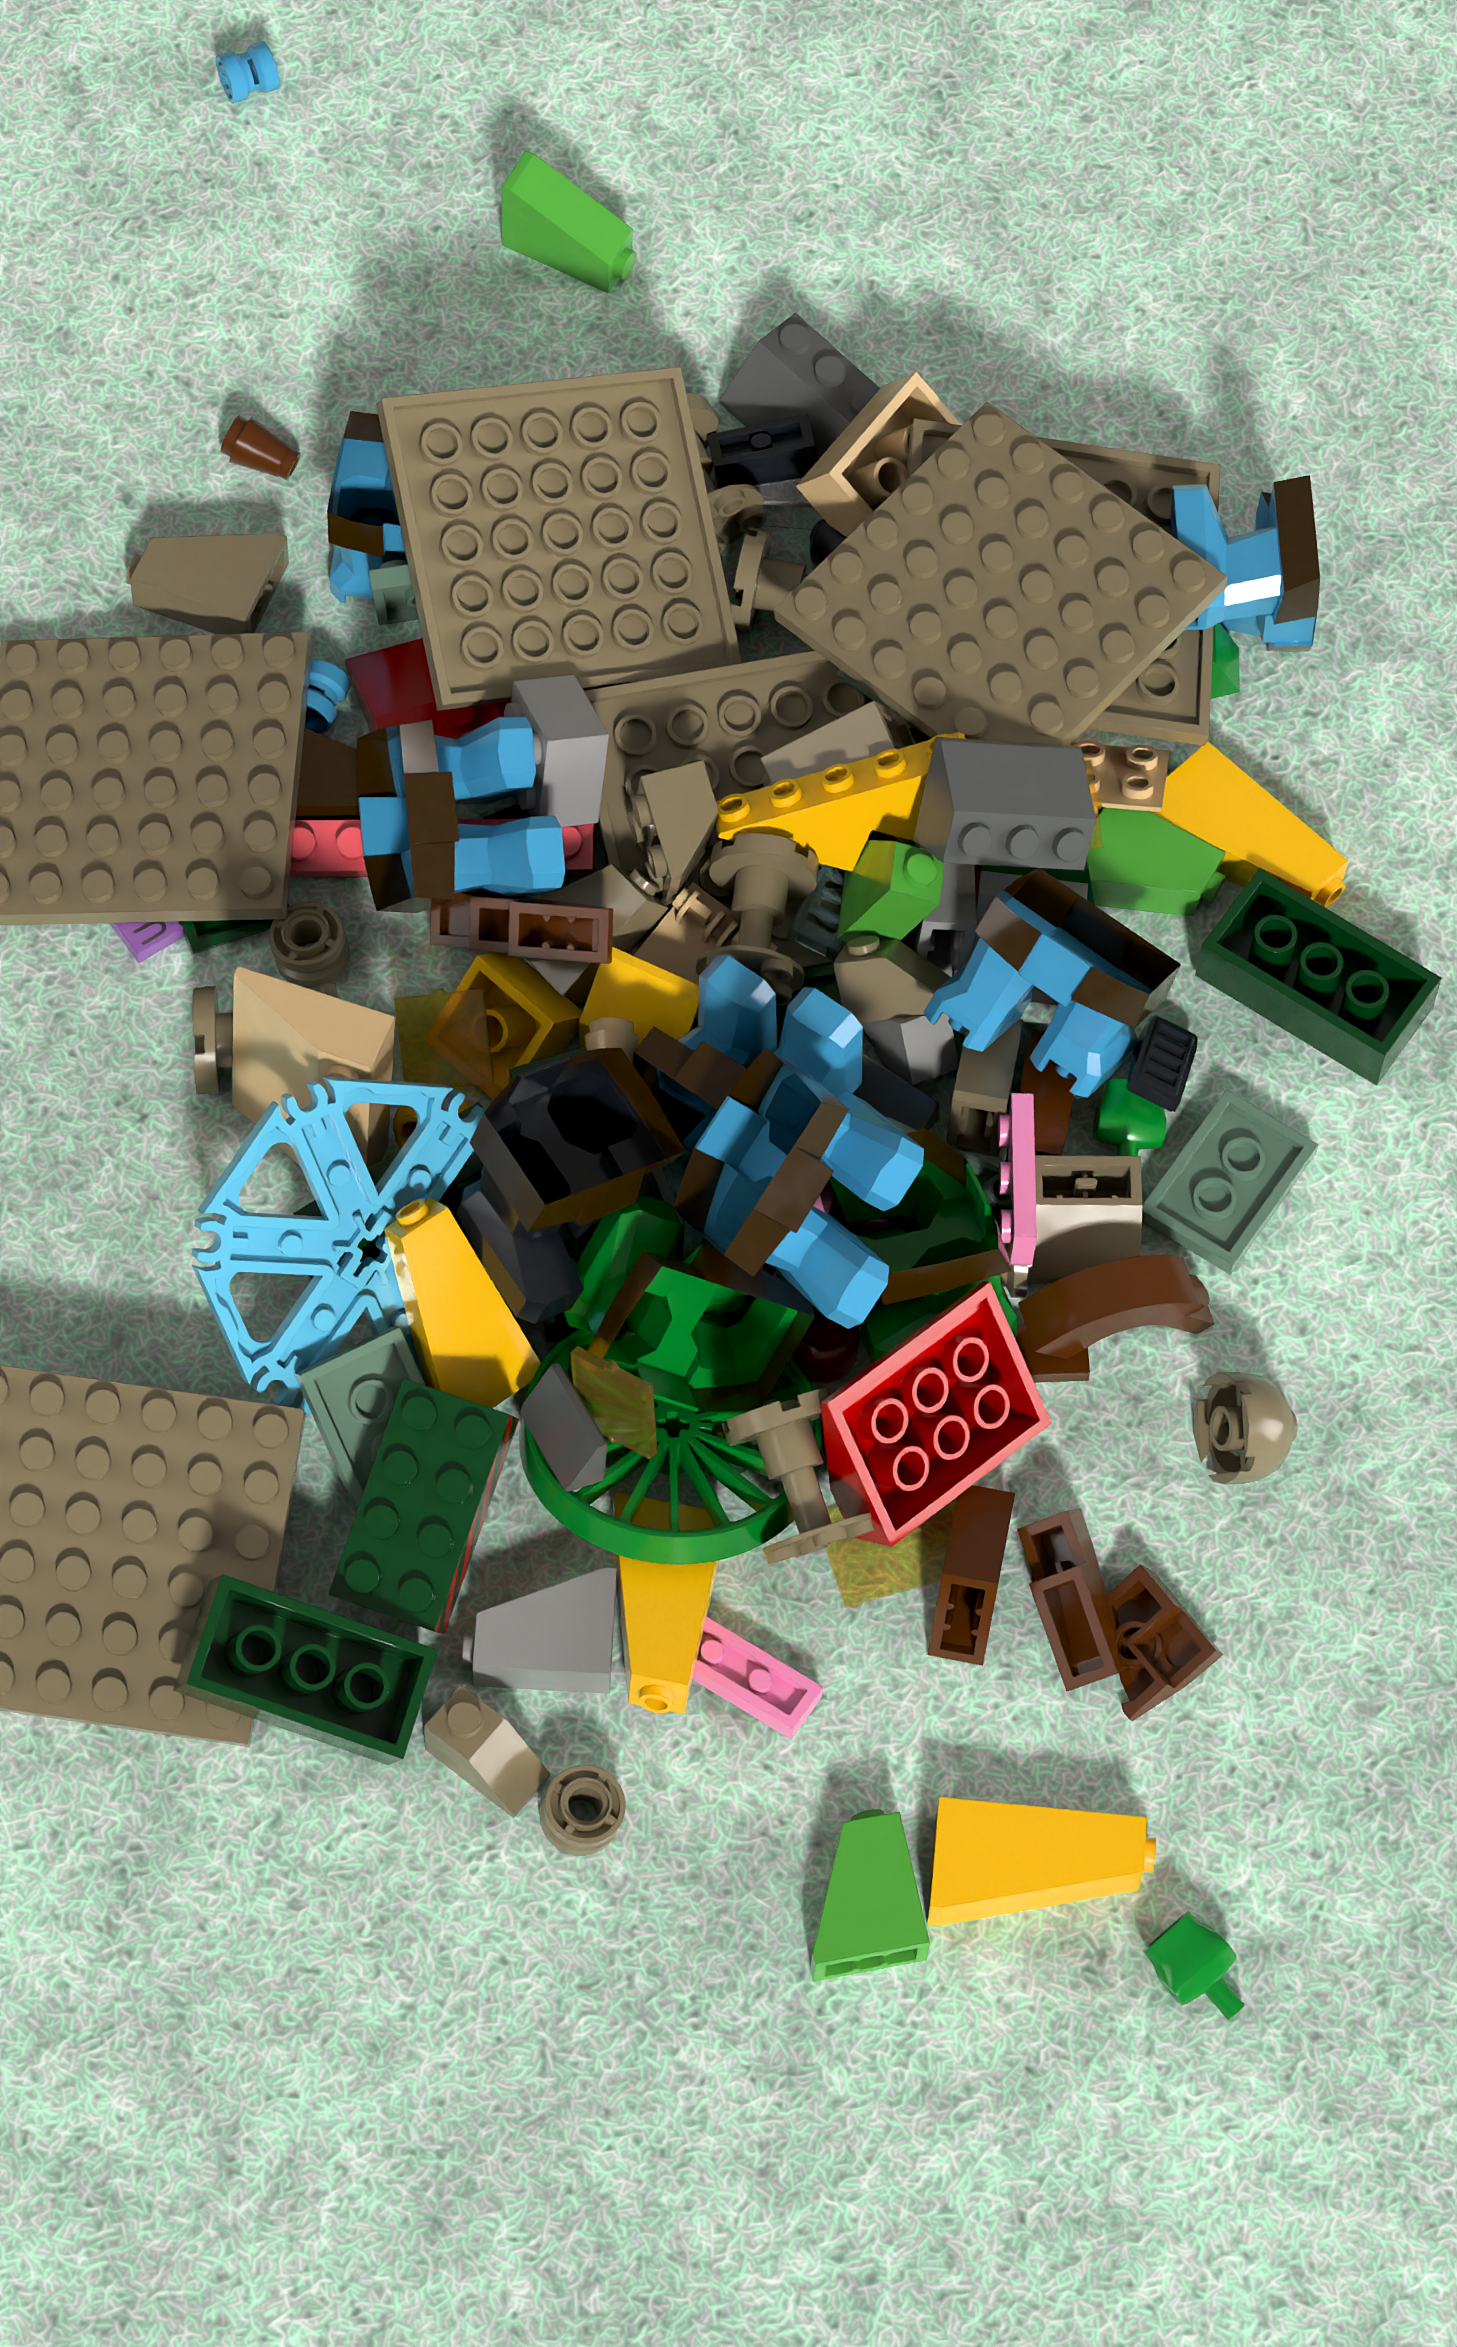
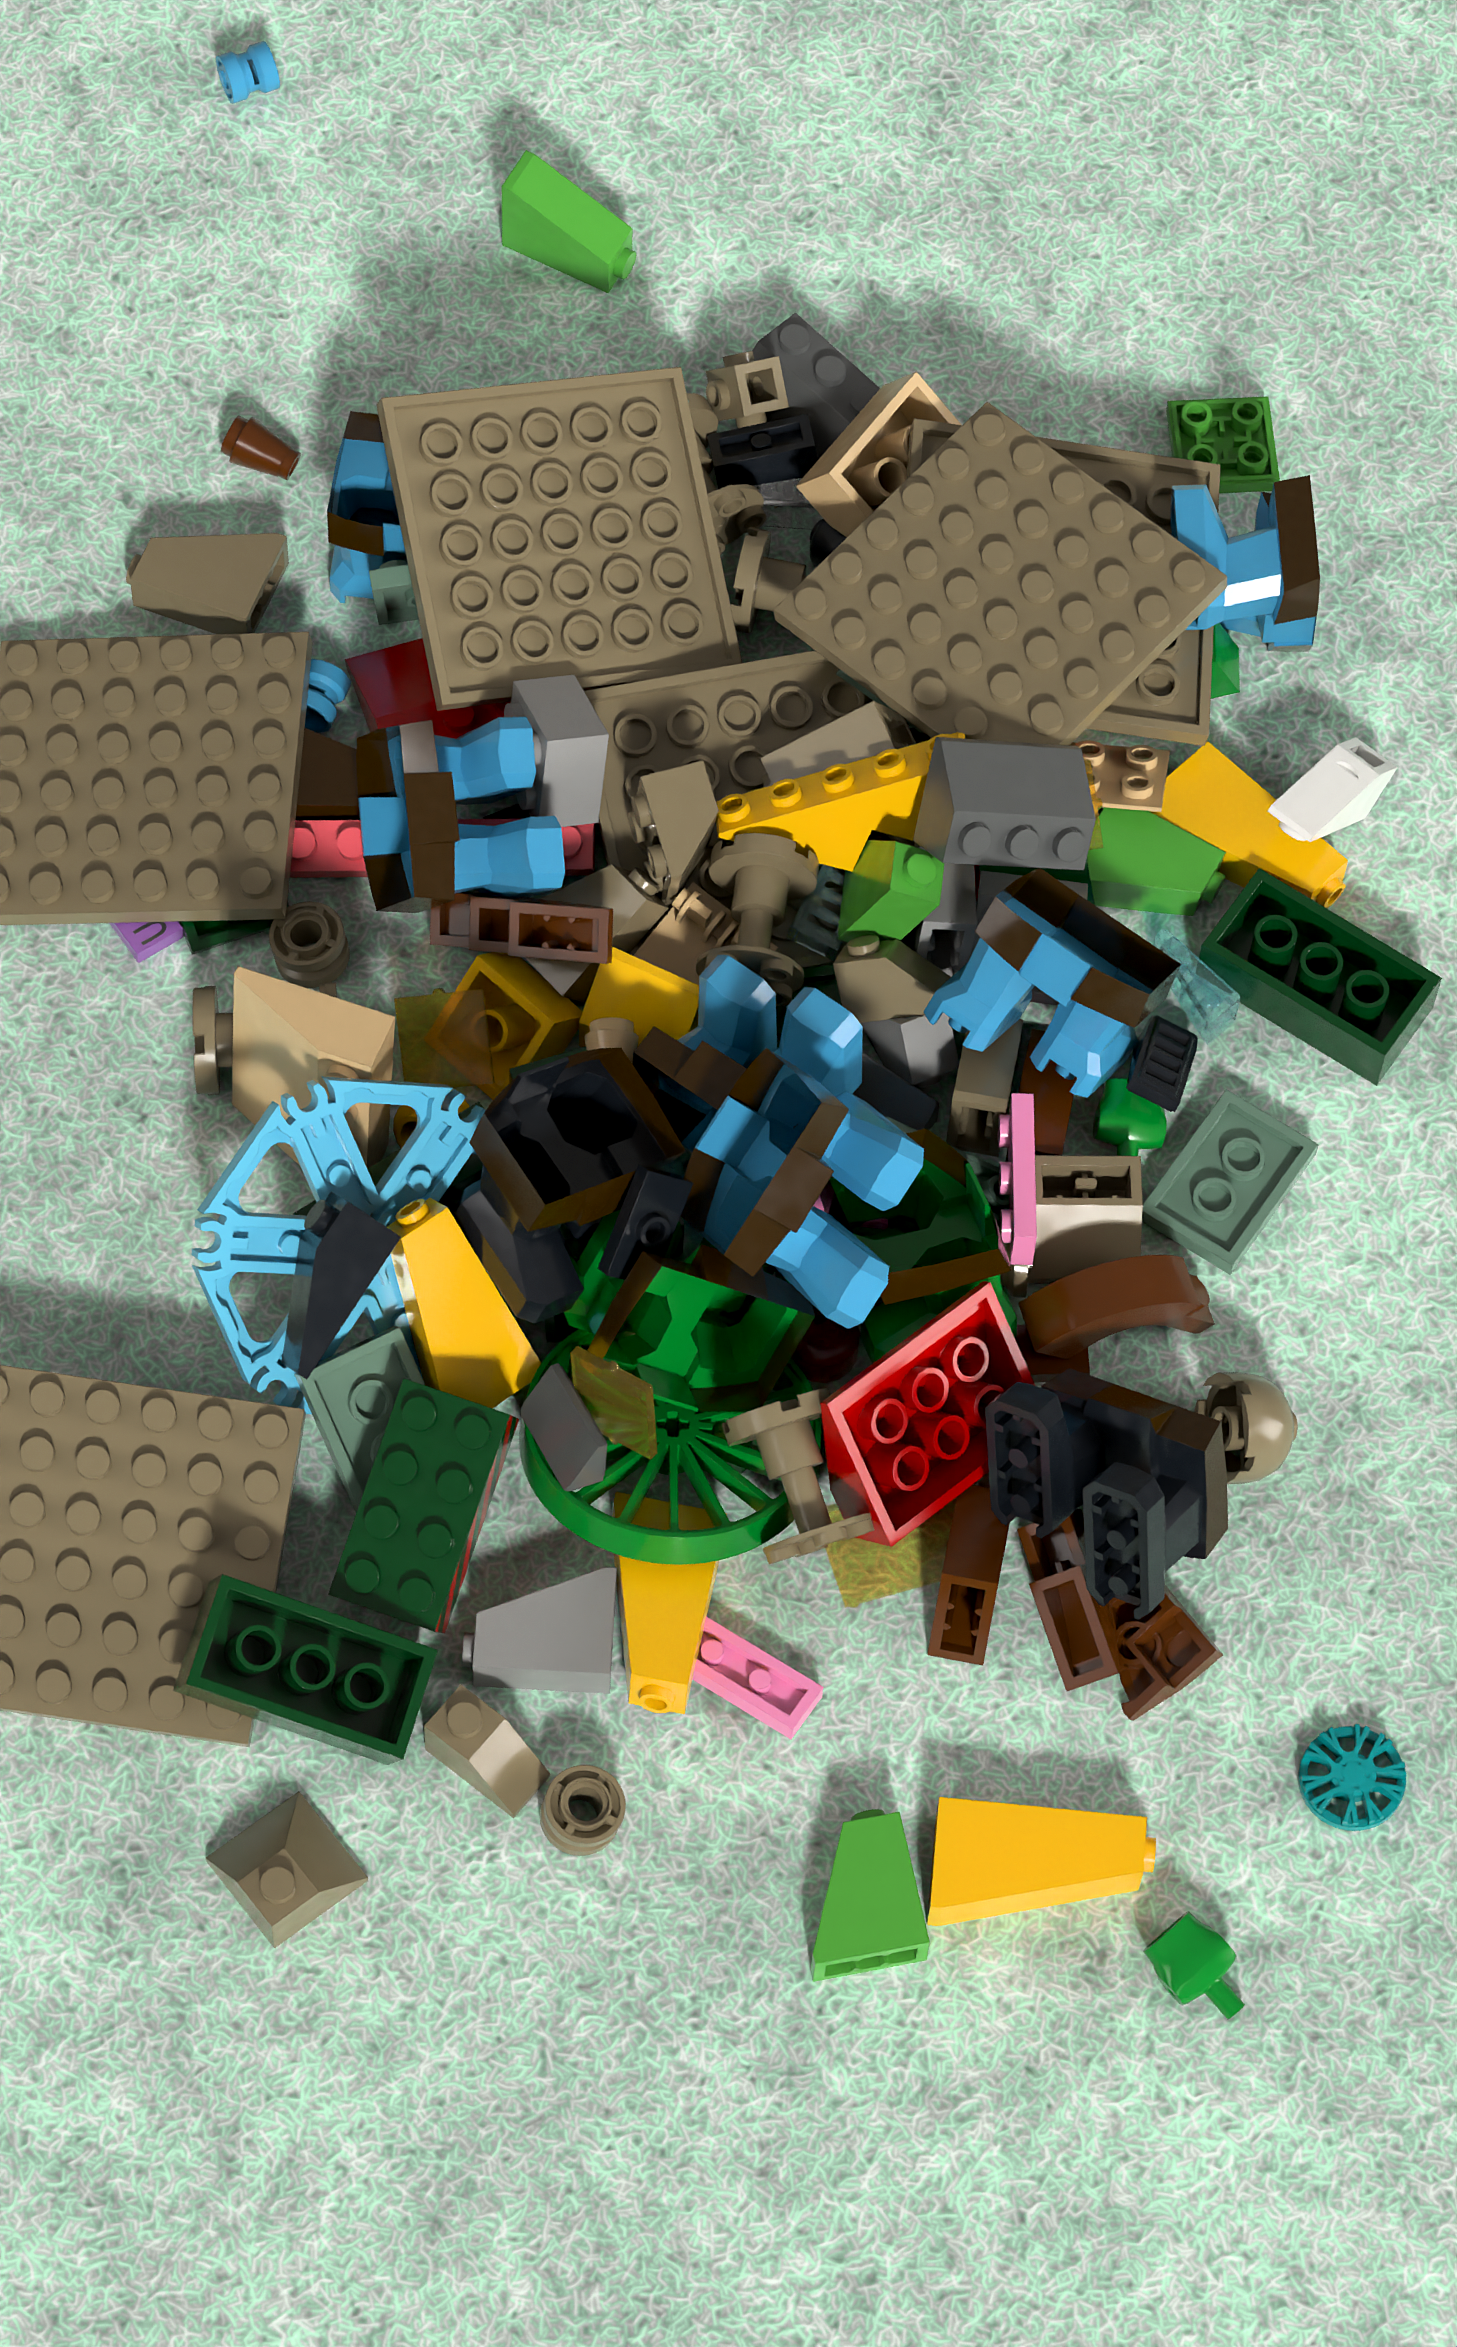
(286, 1869): none -> dark tan slope
(332, 1271): none -> black slope
(645, 1219): none -> black plate
(746, 389): none -> dark tan brick
(1133, 1462): none -> black piece
(1199, 990): none -> clear light blue slope
(1230, 434): none -> bright green tile
(1333, 792): none -> white slope
(1352, 1777): none -> teal wheel

